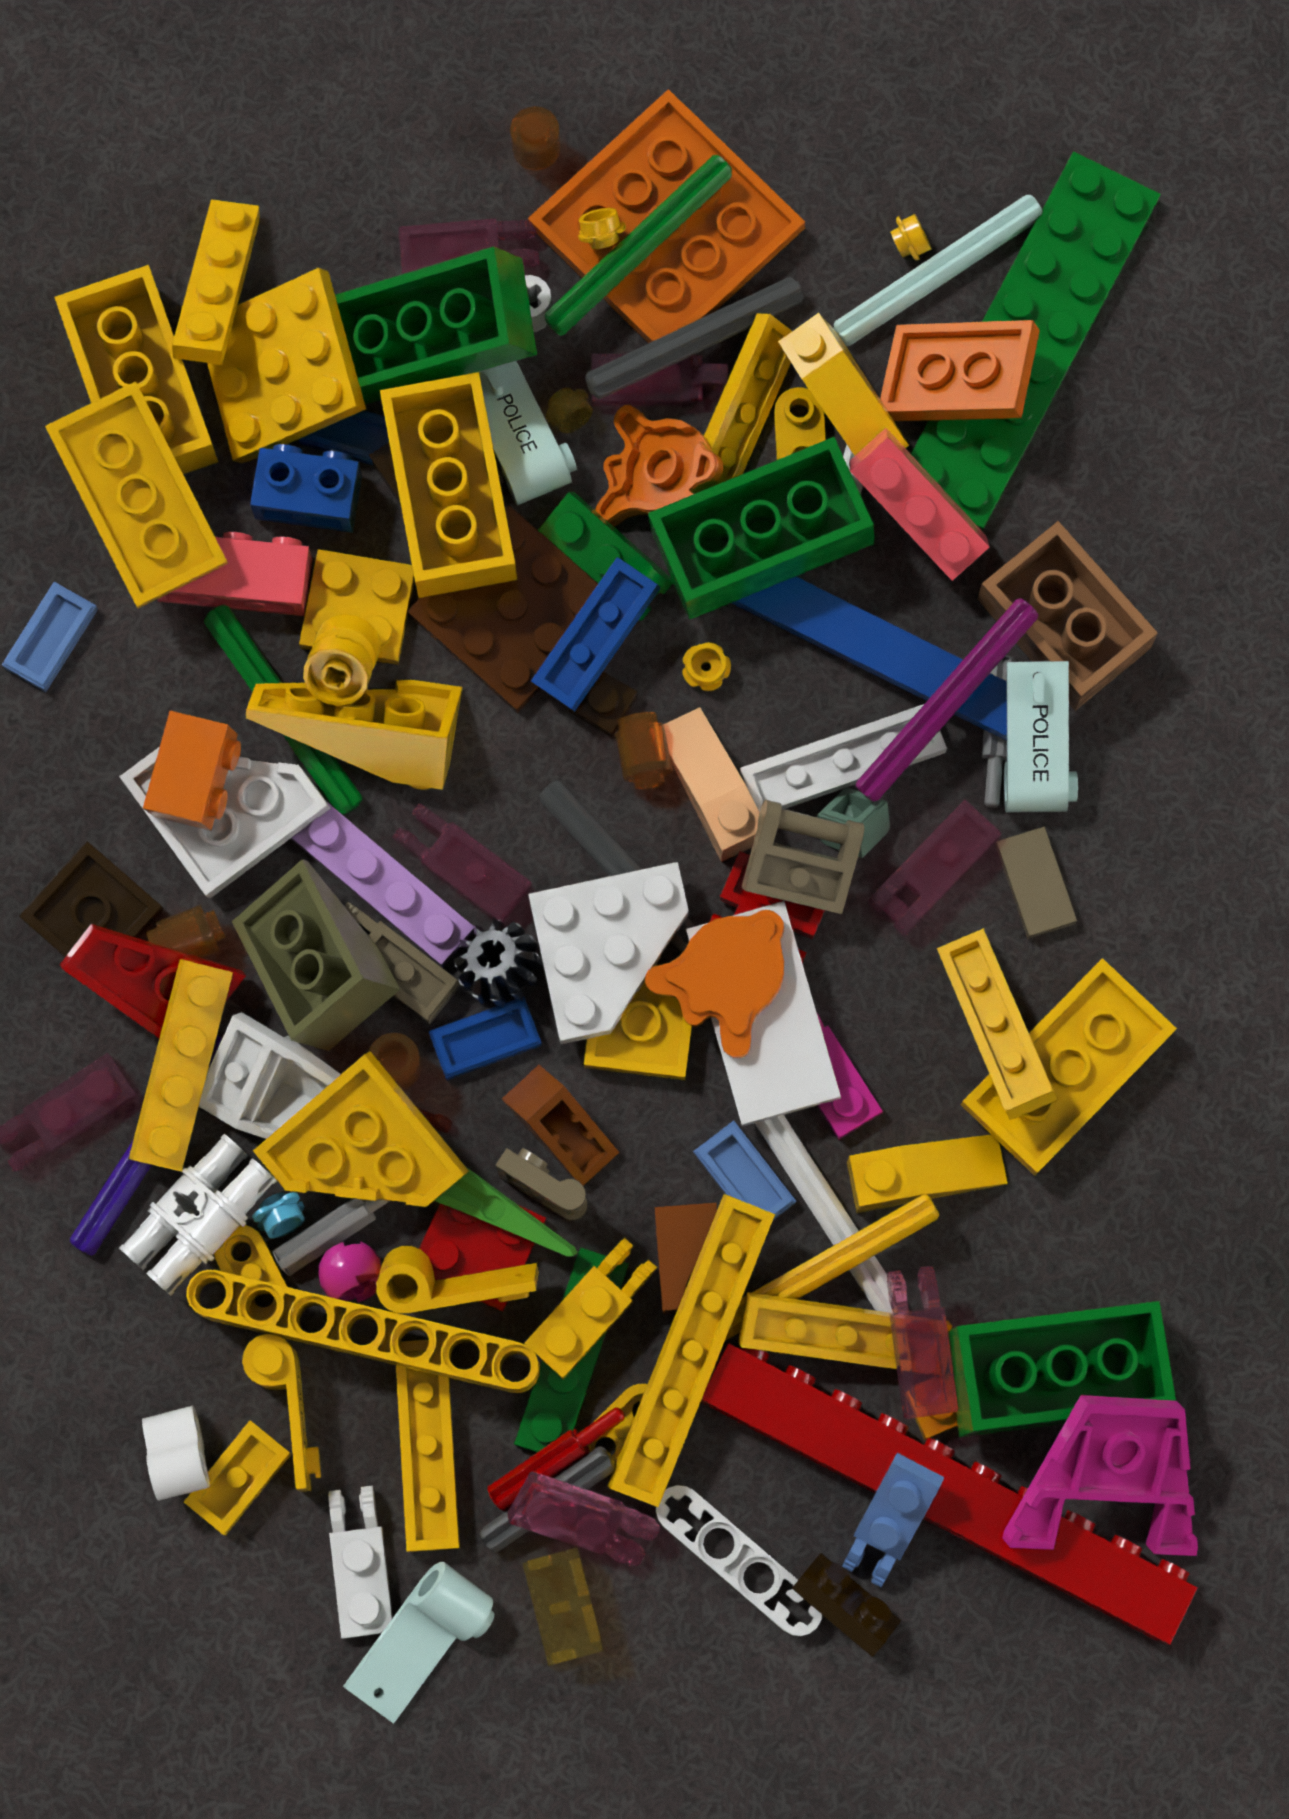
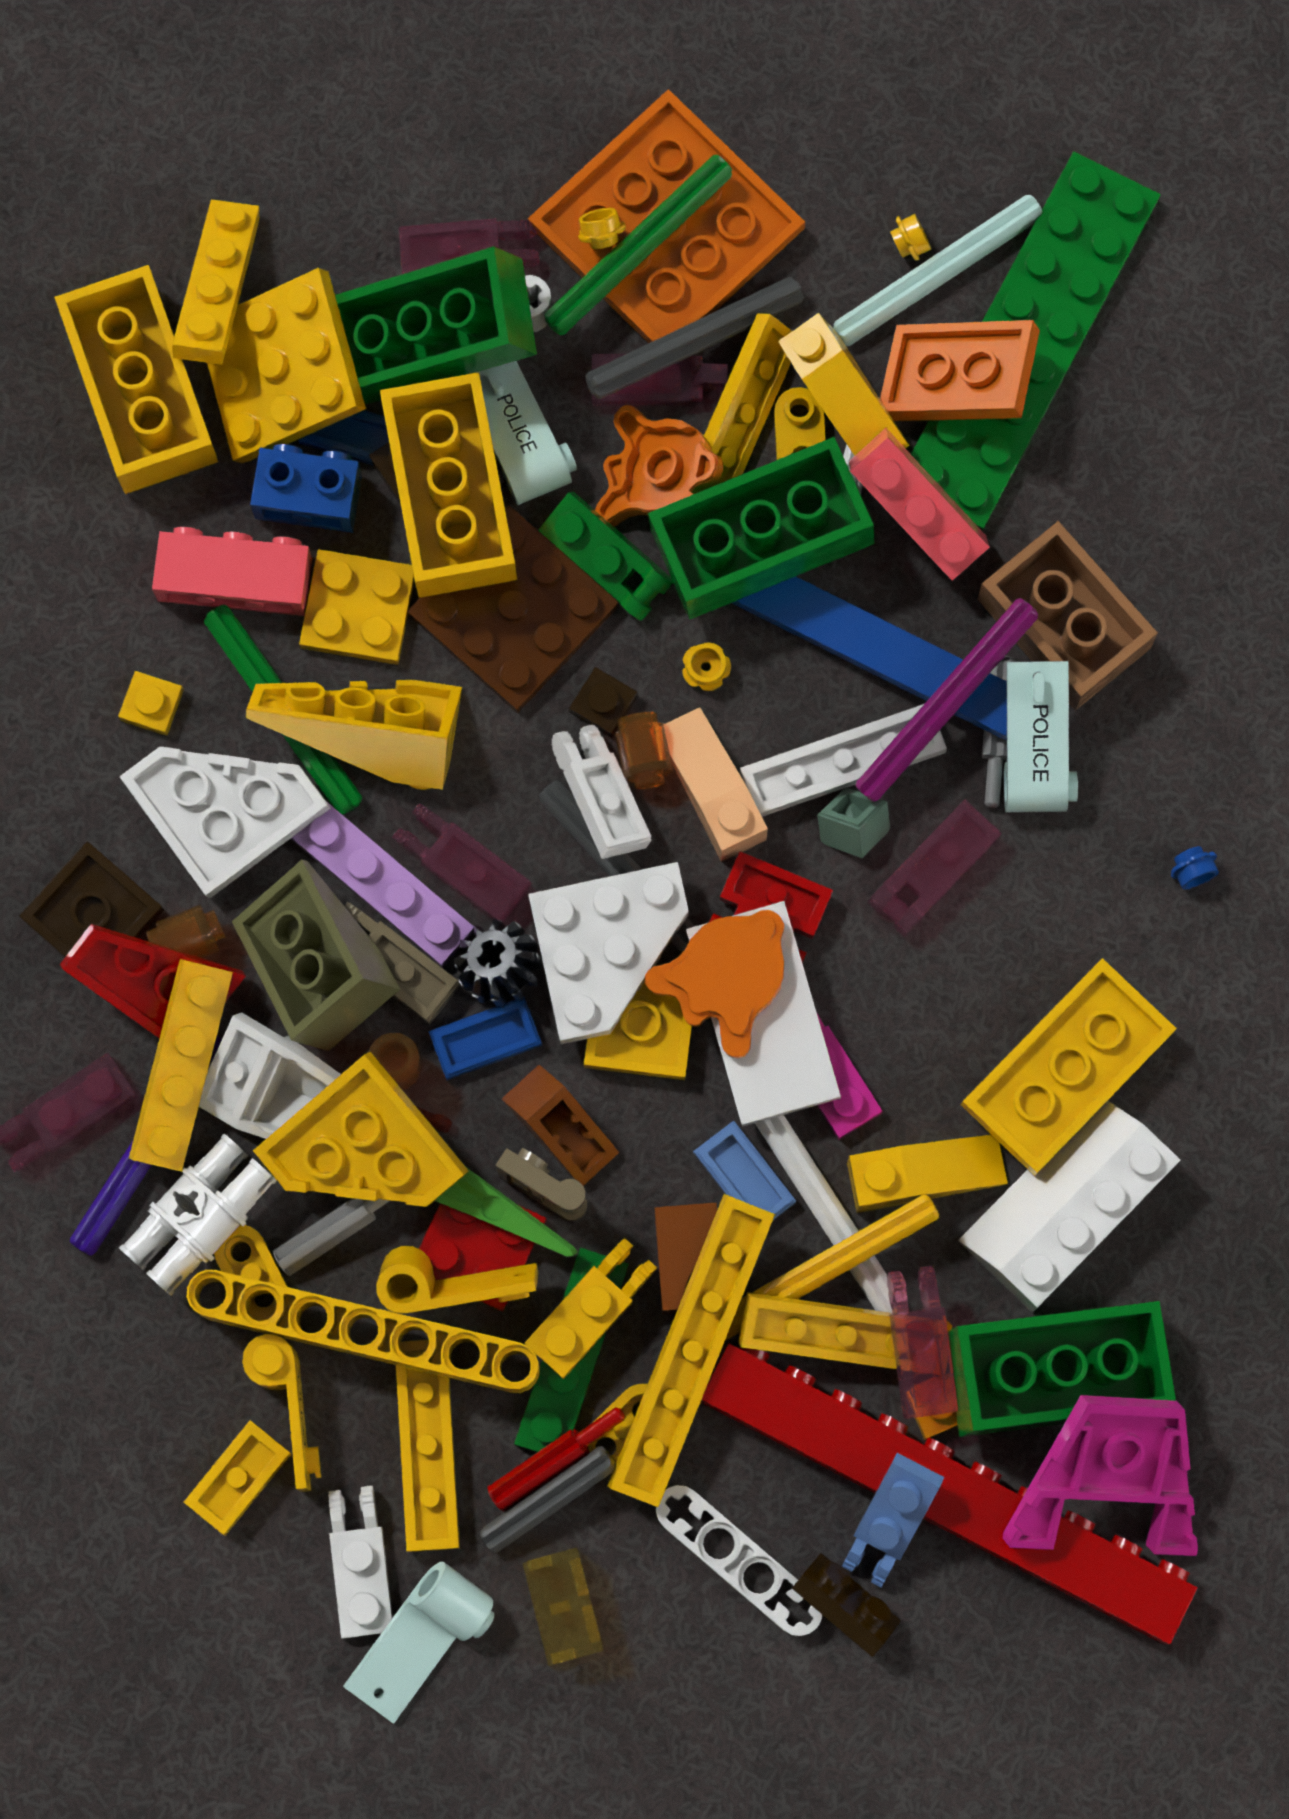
(49, 637): medium blue tile -> none
(136, 495): yellow plate -> none
(151, 703): none -> yellow plate
(175, 1453): white axle -> none
(192, 771): orange brick -> none
(280, 1214): medium azure plate -> none
(341, 659): yellow wheel -> none
(349, 1271): dark pink piece -> none
(535, 138): clear orange brick -> none
(569, 409): clear yellow plate -> none
(581, 1518): clear pink hinge -> none
(595, 634): blue plate -> none
(601, 793): none -> white hinge
(798, 873): dark tan plate -> none
(996, 1024): yellow plate -> none
(1036, 882): dark tan tile -> none
(1070, 1206): none -> white slope
(1194, 867): none -> blue plate

